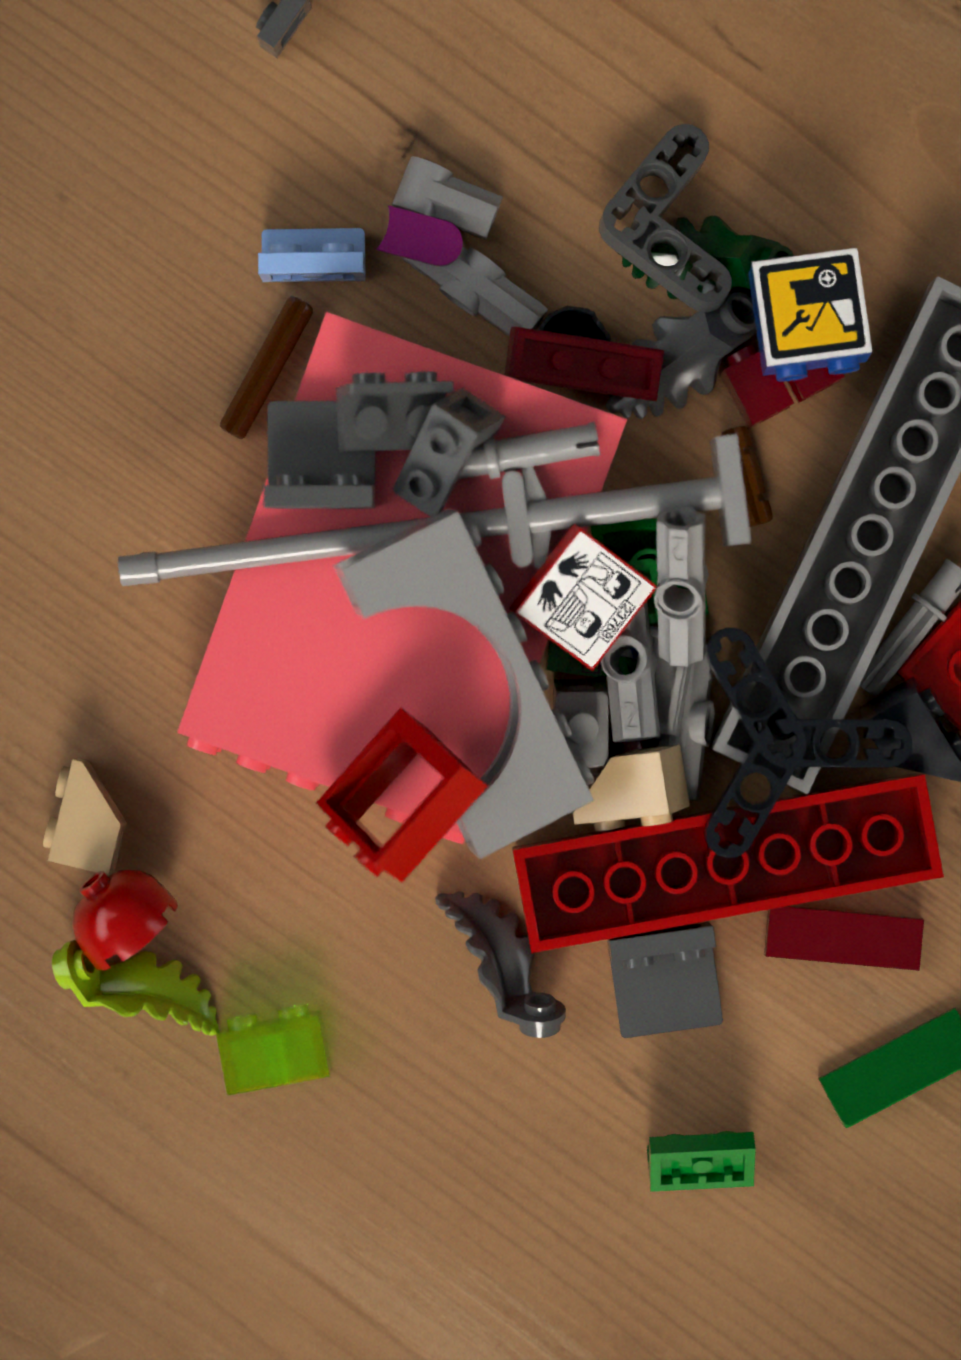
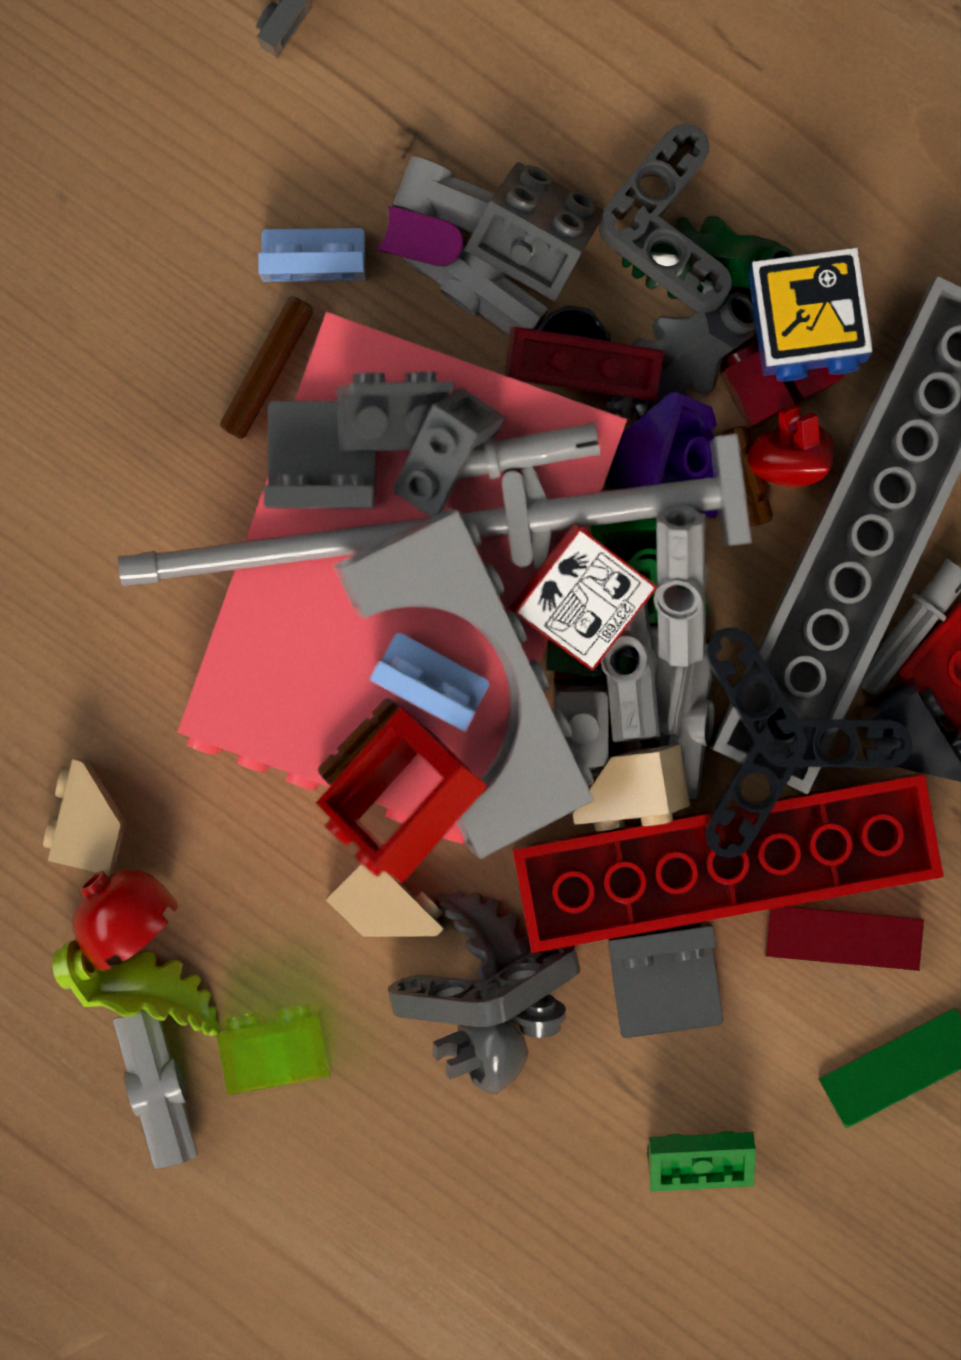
(156, 1089): none -> light grey piece
(356, 741): none -> reddish brown axle
(384, 906): none -> tan slope
(430, 681): none -> light blue bracket
(487, 1001): none -> dark grey beam
(488, 1054): none -> dark grey piece
(535, 229): none -> dark grey bracket
(666, 446): none -> dark purple slope
(794, 452): none -> red piece

